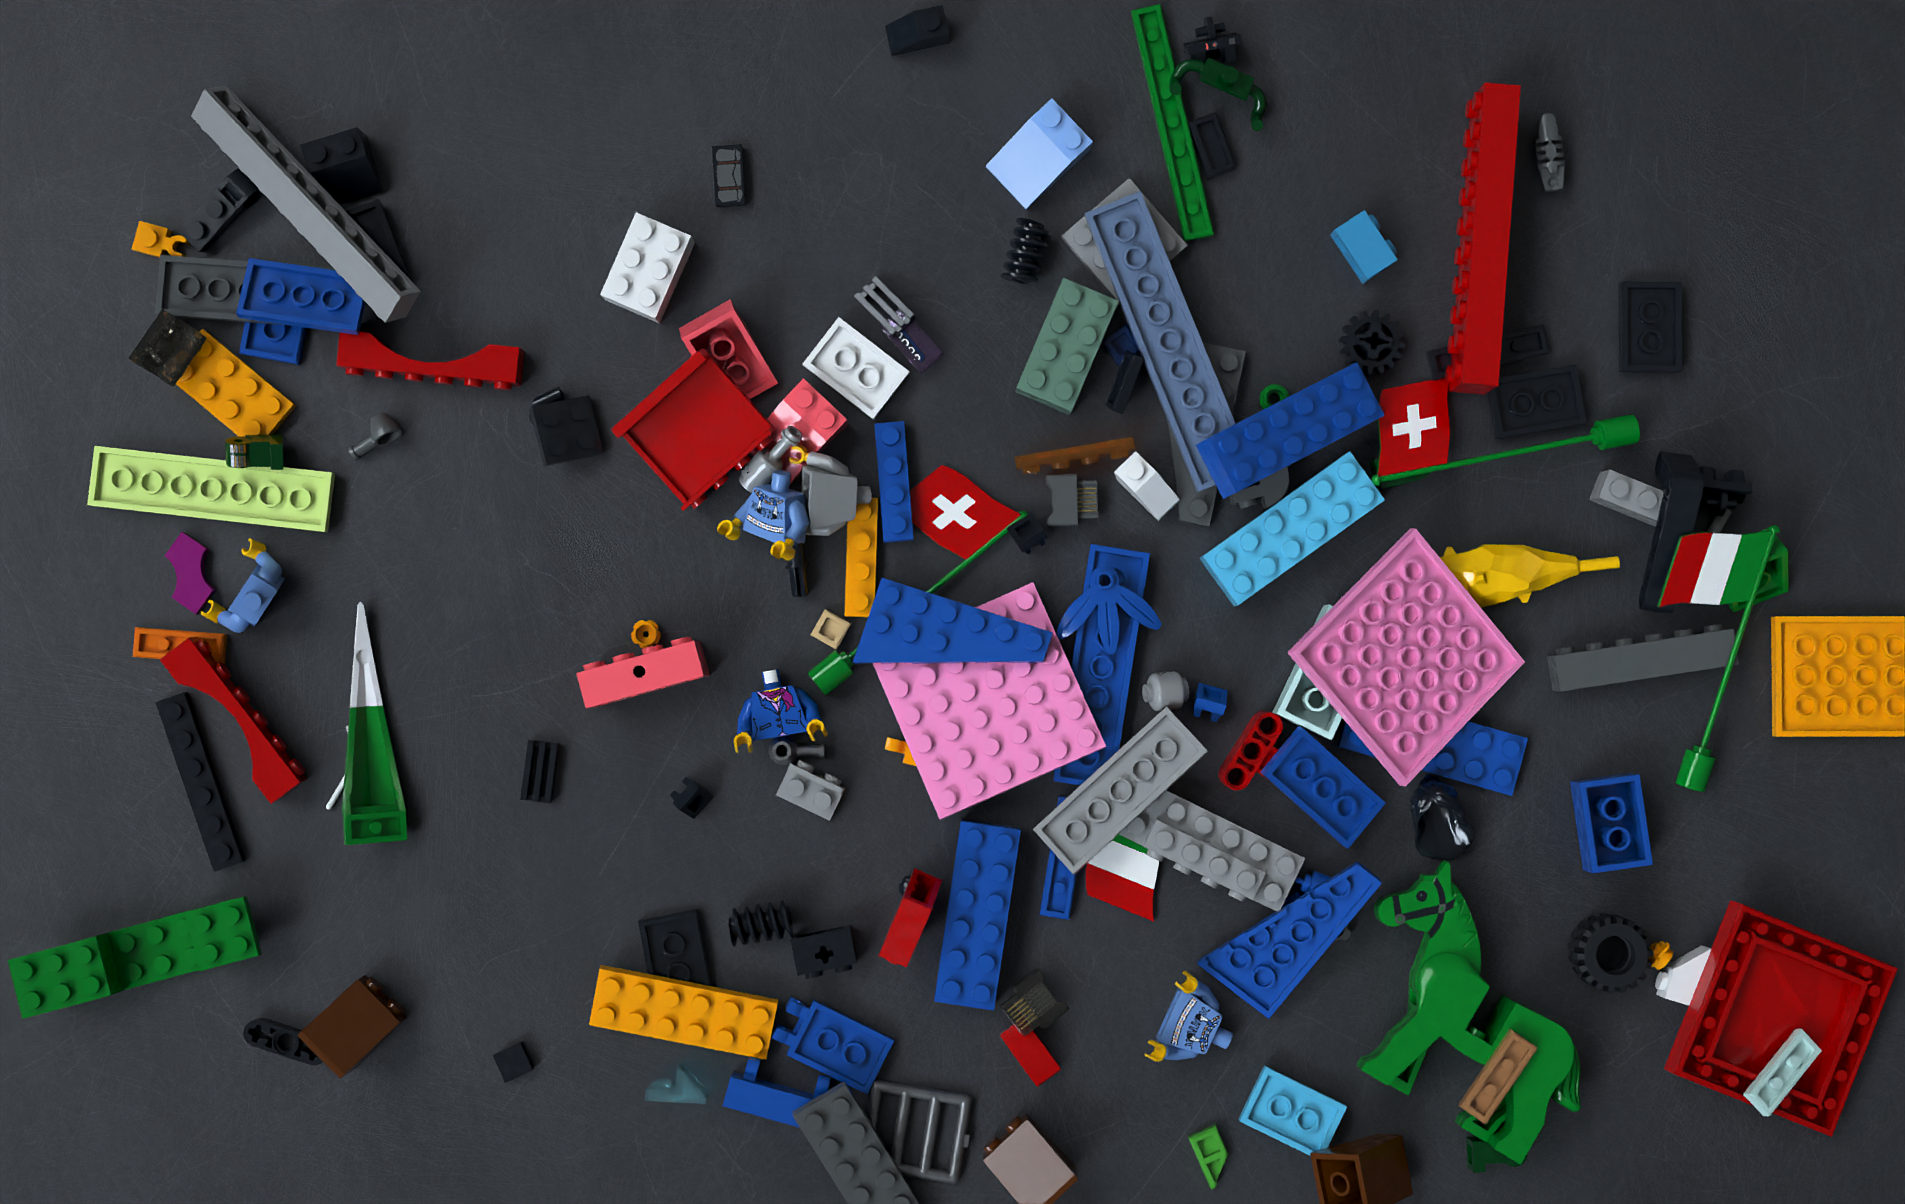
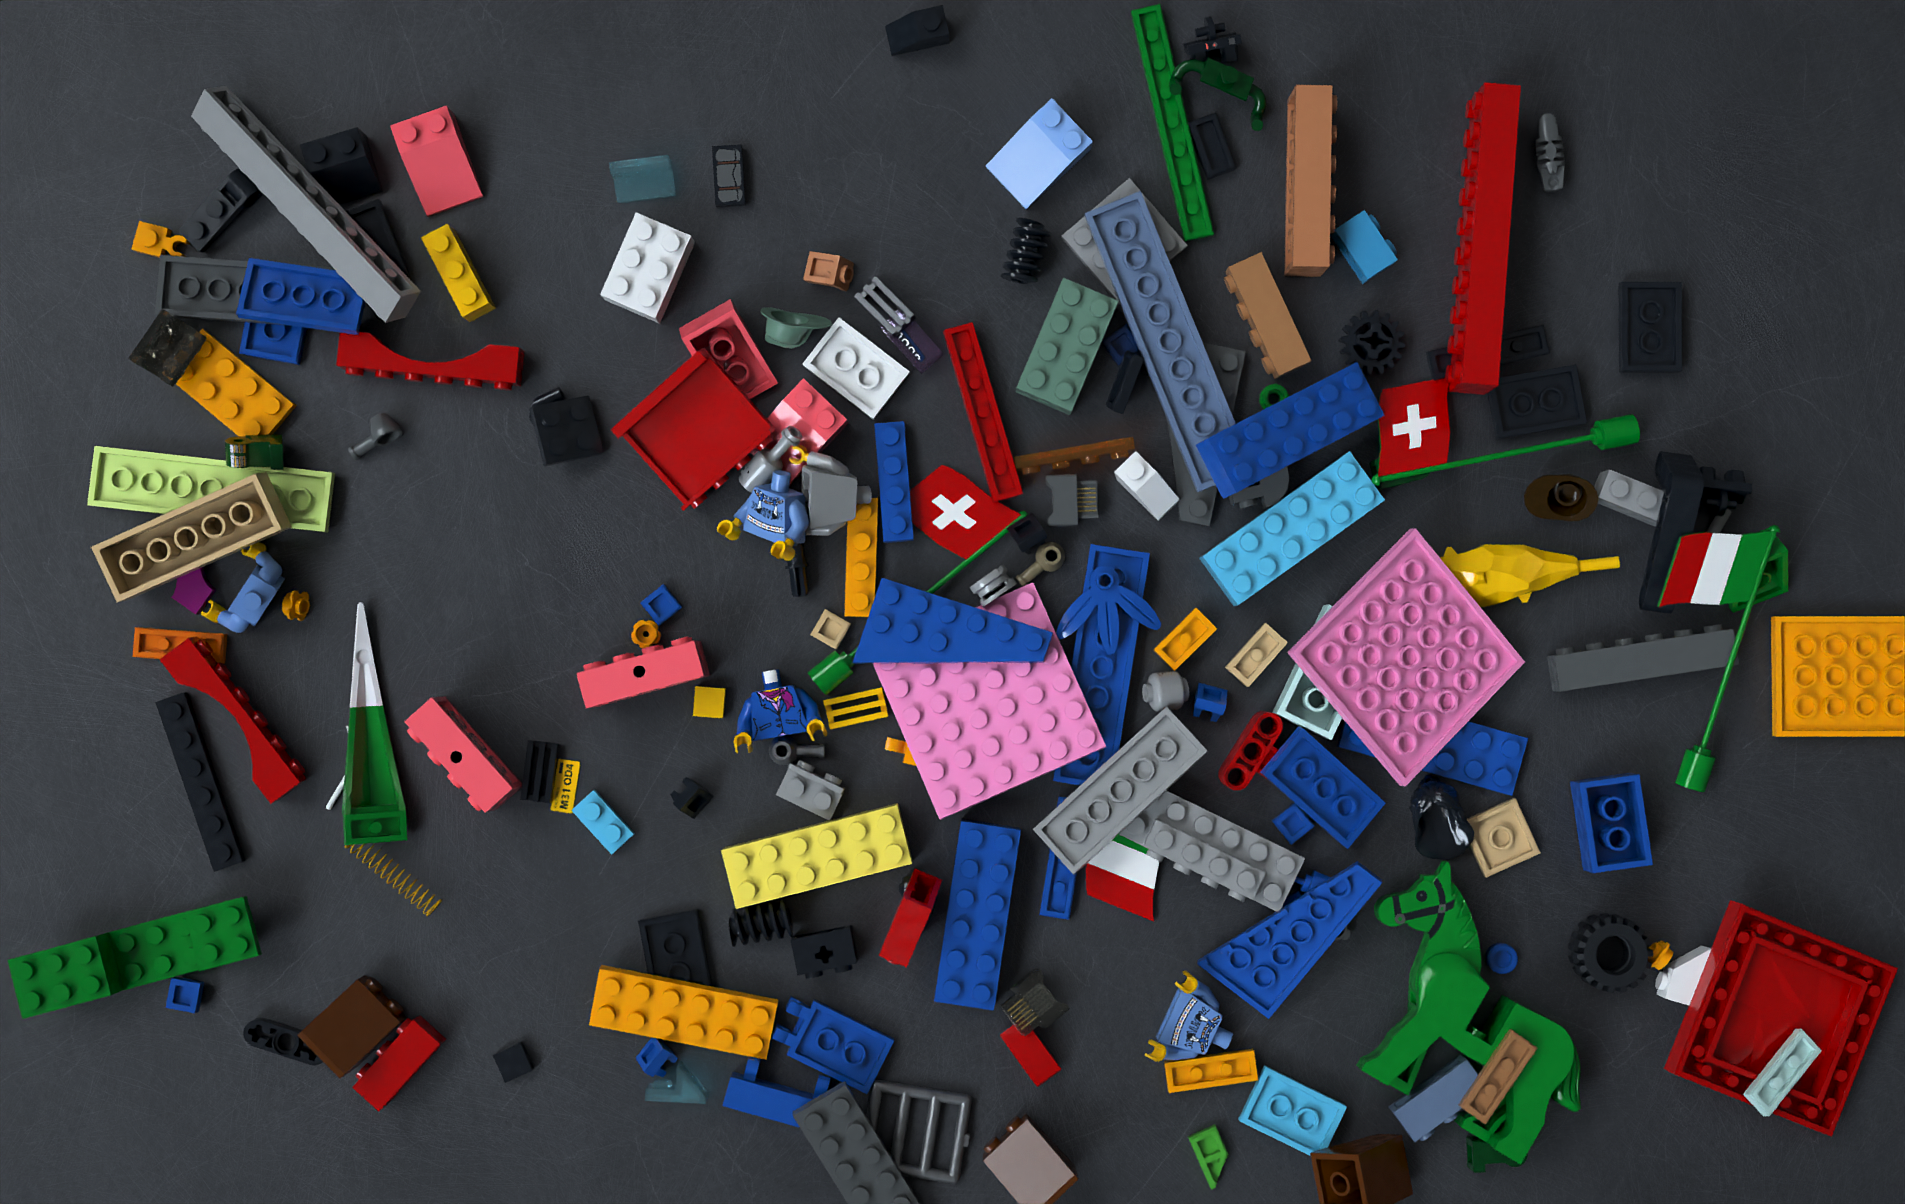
(184, 994): none -> blue plate
(191, 536): none -> tan brick
(296, 605): none -> light orange plate
(398, 1062): none -> red brick
(433, 907): none -> yellow piece
(437, 160): none -> coral slope
(458, 272): none -> yellow brick
(463, 754): none -> coral brick
(565, 785): none -> yellow sticker
(603, 821): none -> medium azure plate
(643, 179): none -> clear light blue panel
(654, 1056): none -> blue tile
(661, 605): none -> blue tile
(709, 702): none -> yellow tile
(790, 328): none -> sand green piece
(817, 856): none -> light yellow brick
(829, 270): none -> nougat bracket
(830, 714): none -> yellow tile
(982, 412): none -> red plate
(992, 582): none -> light grey wheel
(1042, 563): none -> dark tan bar
(1185, 639): none -> light orange plate
(1211, 1070): none -> light orange plate
(1256, 655): none -> tan plate
(1267, 316): none -> medium nougat brick
(1292, 823): none -> blue tile
(1309, 180): none -> nougat brick
(1434, 1099): none -> sand blue brick
(1501, 838): none -> tan tile
(1501, 958): none -> blue tile
(1561, 497): none -> dark brown piece

